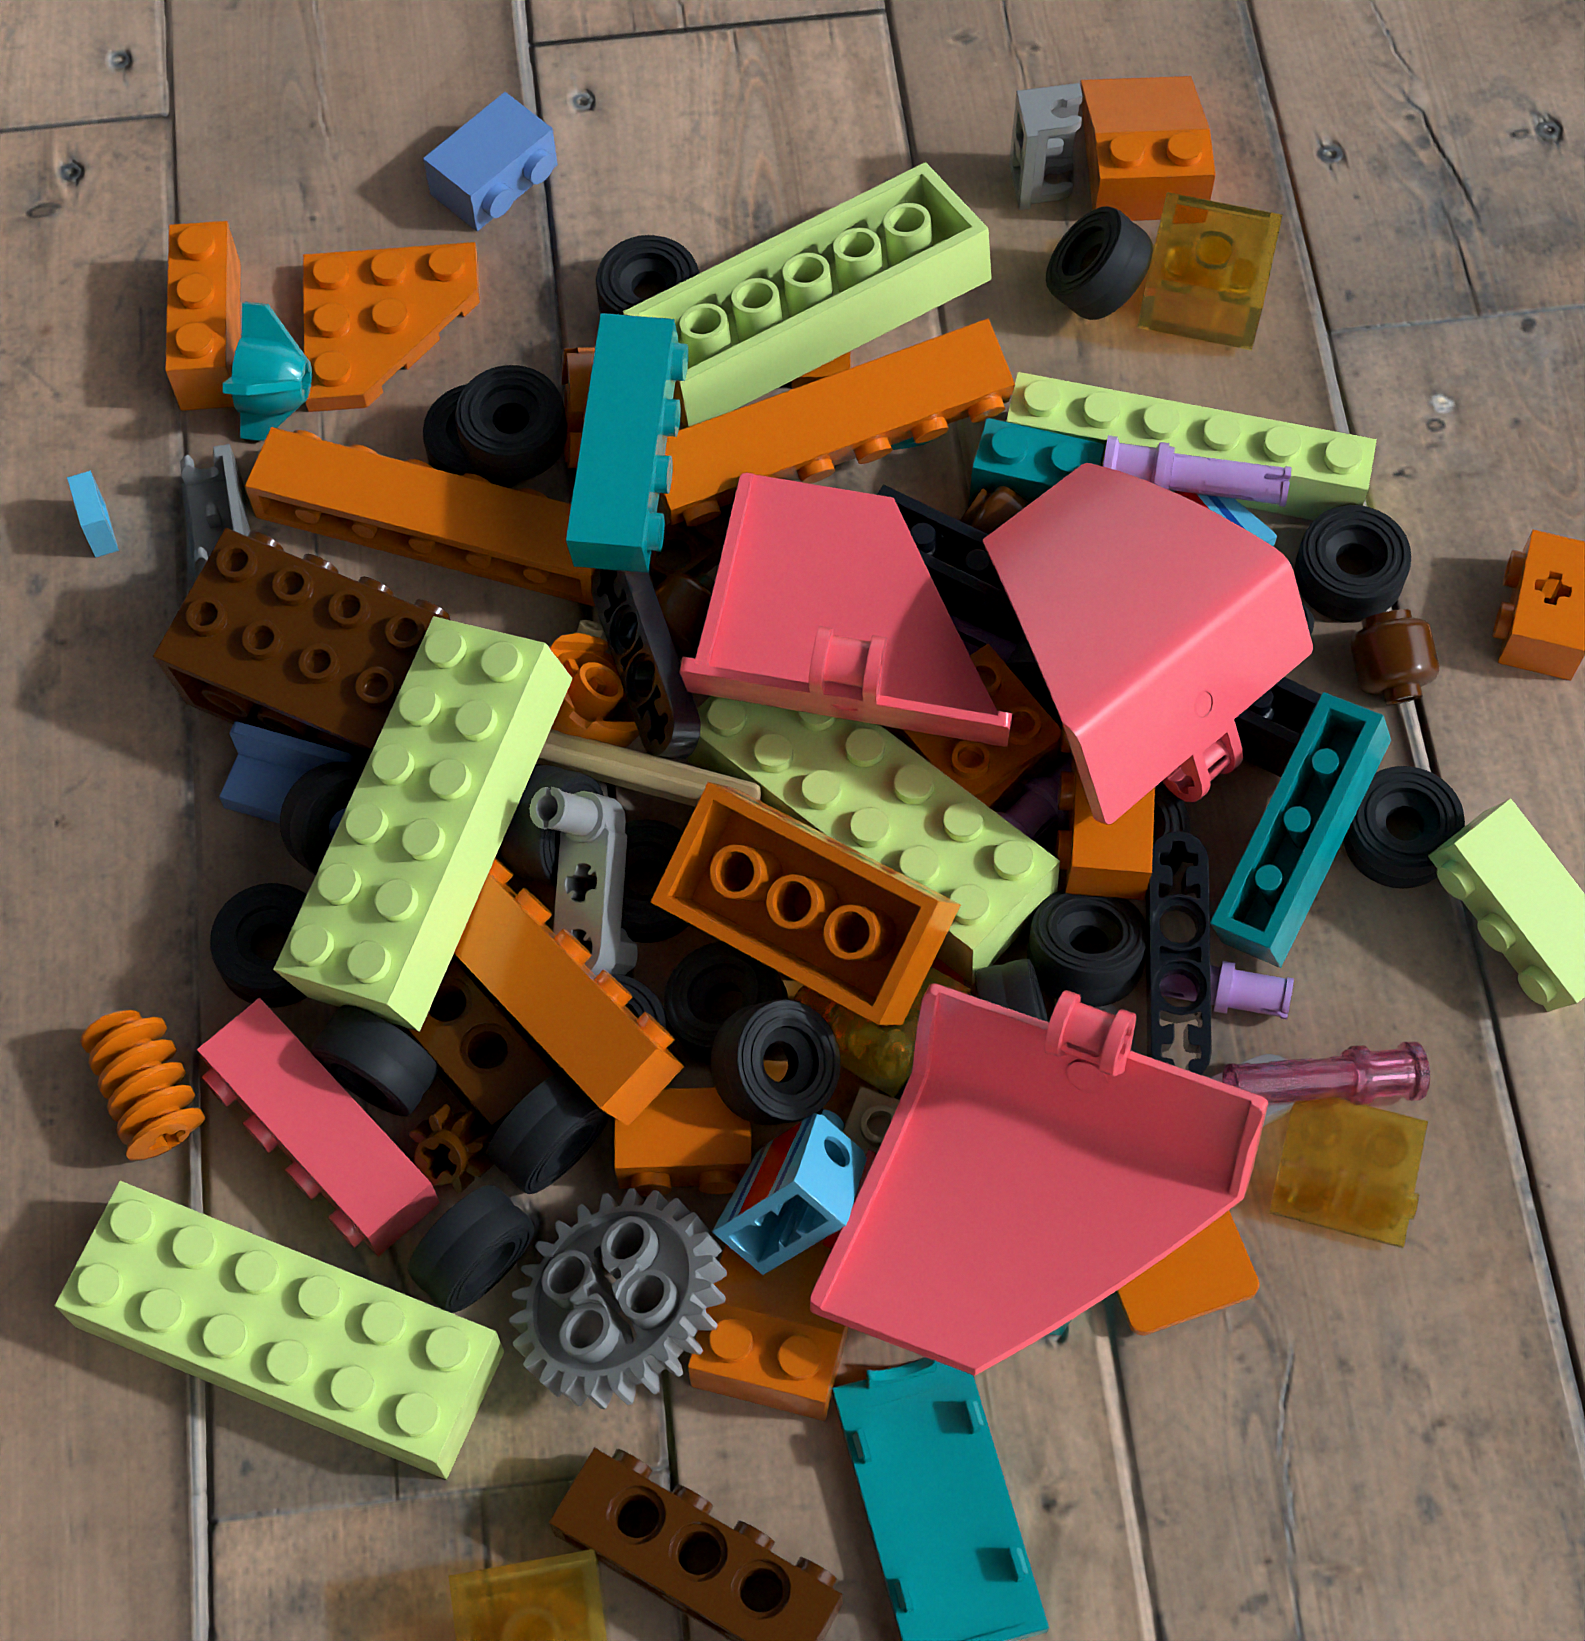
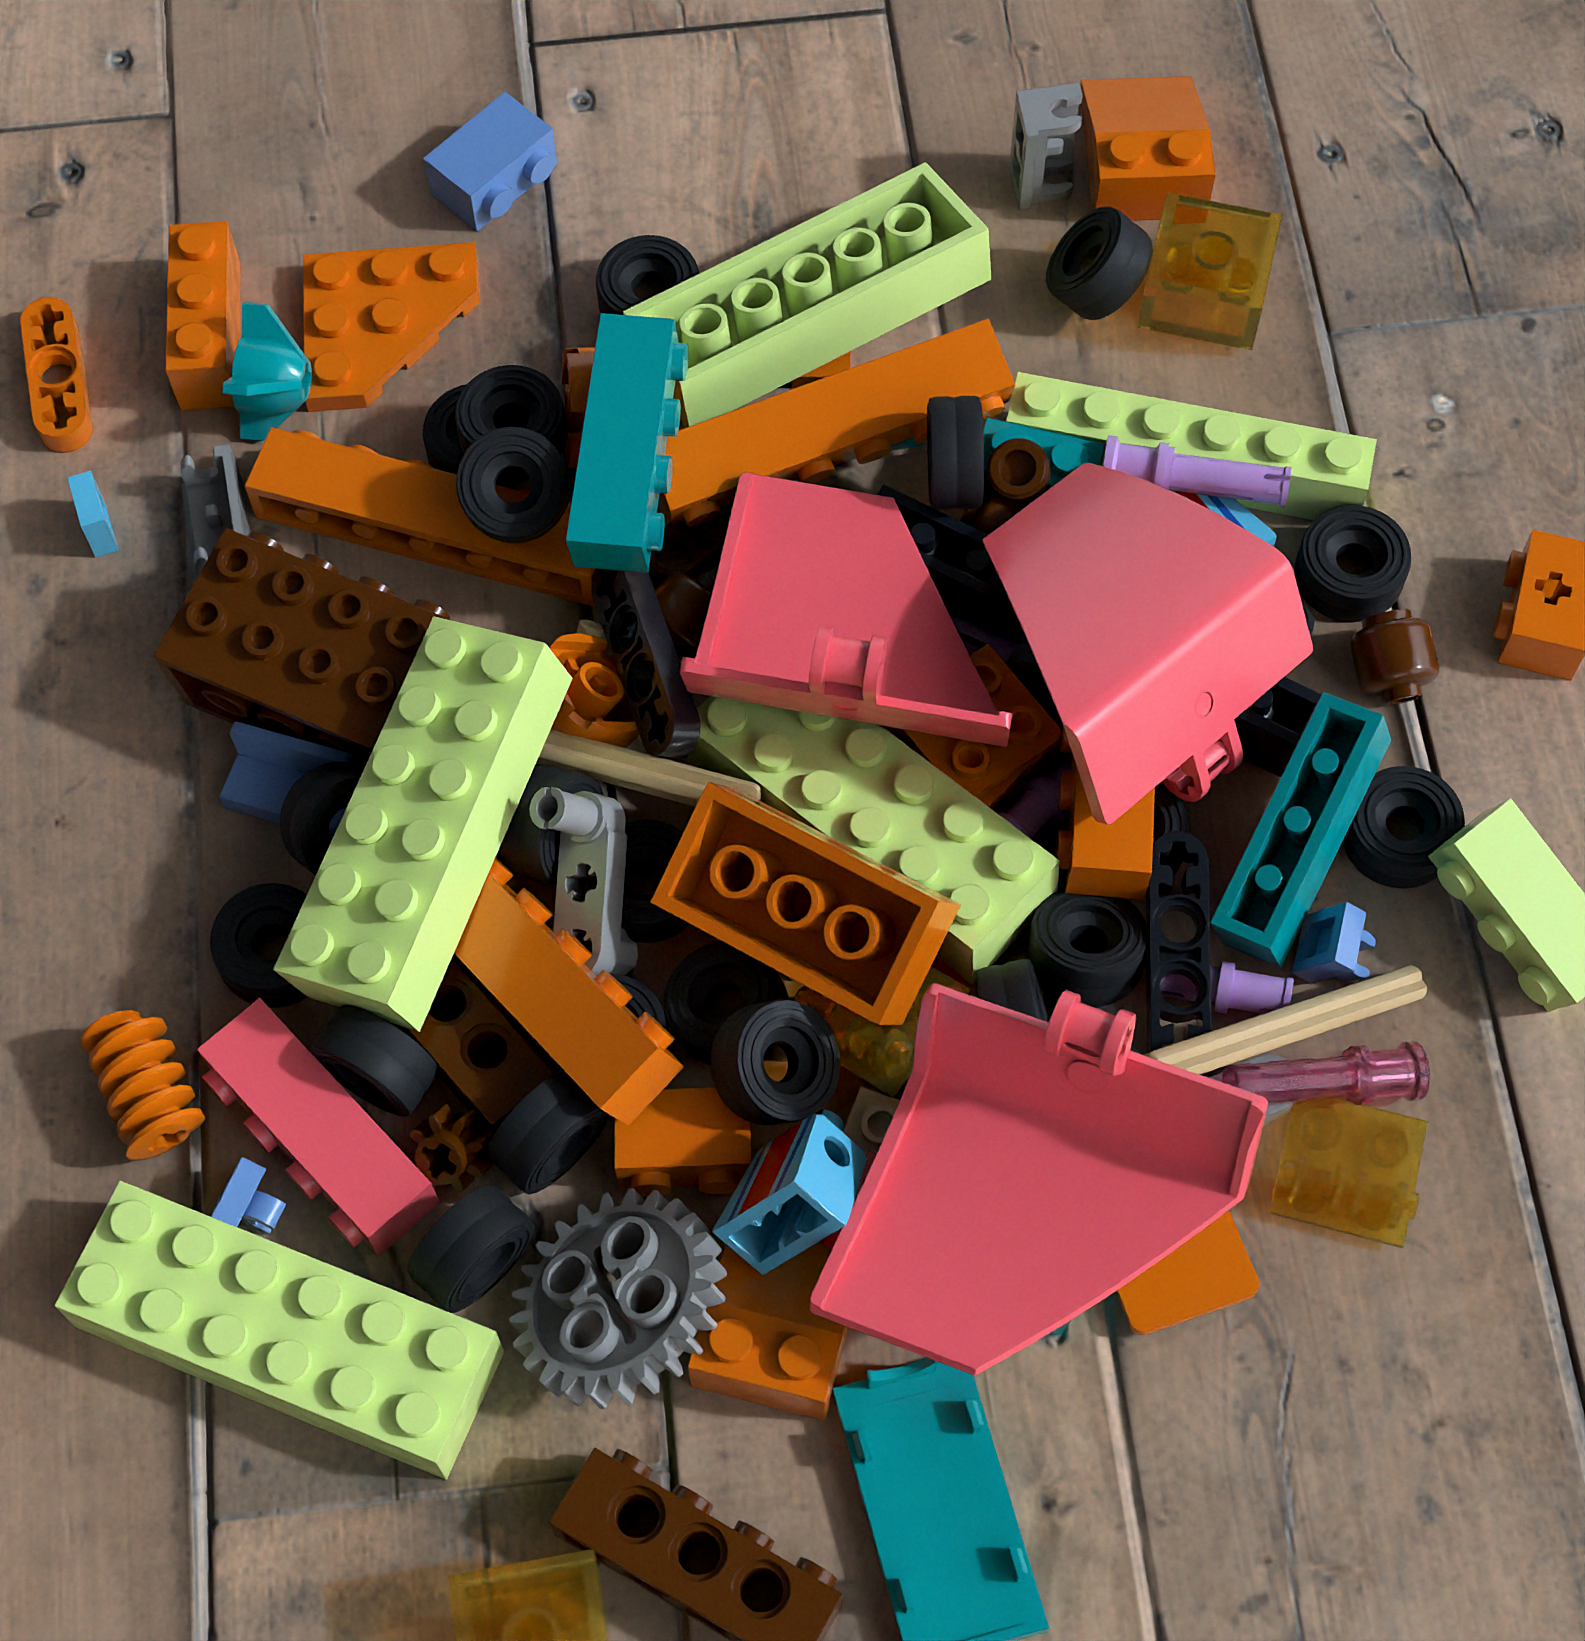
(71, 391): none -> orange beam
(243, 1202): none -> medium blue tile
(505, 450): none -> black tyre
(955, 452): none -> black tyre
(1019, 470): none -> reddish brown tile
(1295, 1022): none -> tan axle
(1331, 945): none -> medium blue tile

